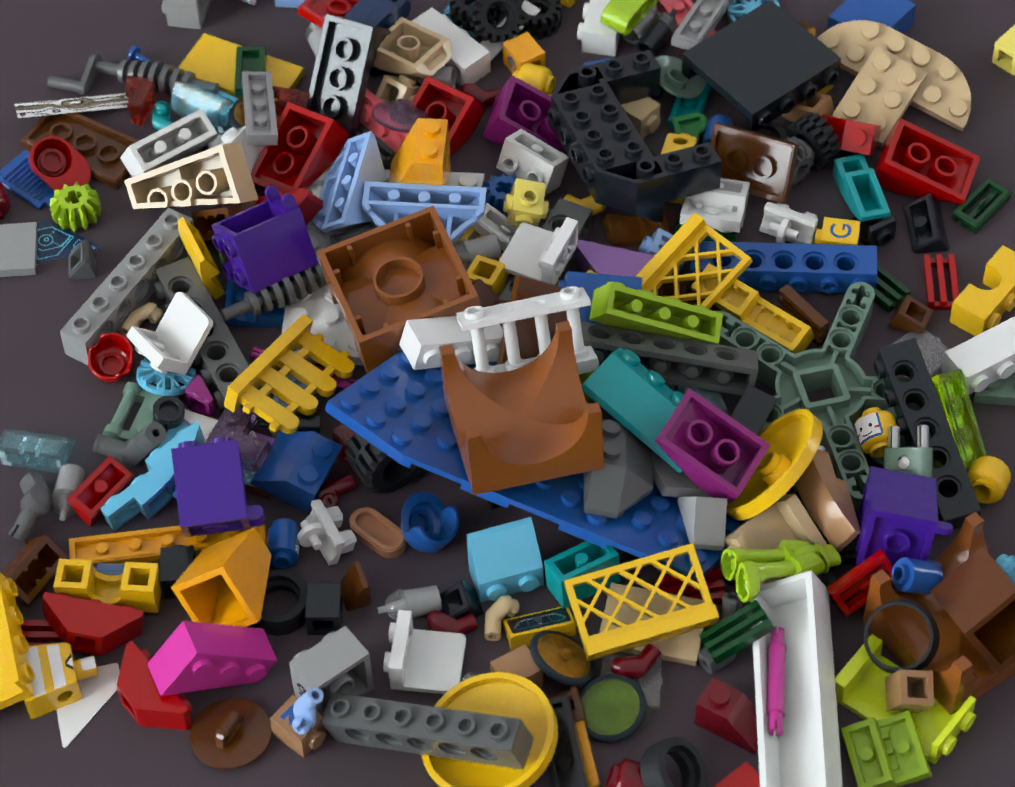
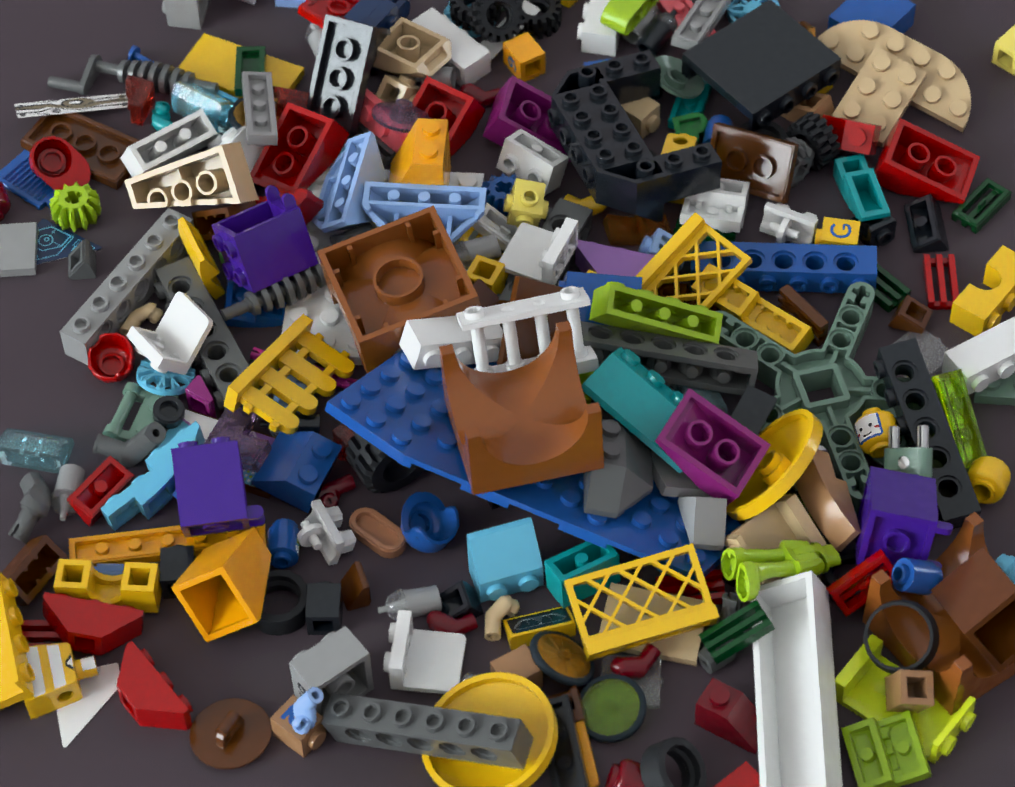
(210, 657): dark pink wedge -> none
(537, 76): yellow head -> none
(776, 681): dark pink piece -> none

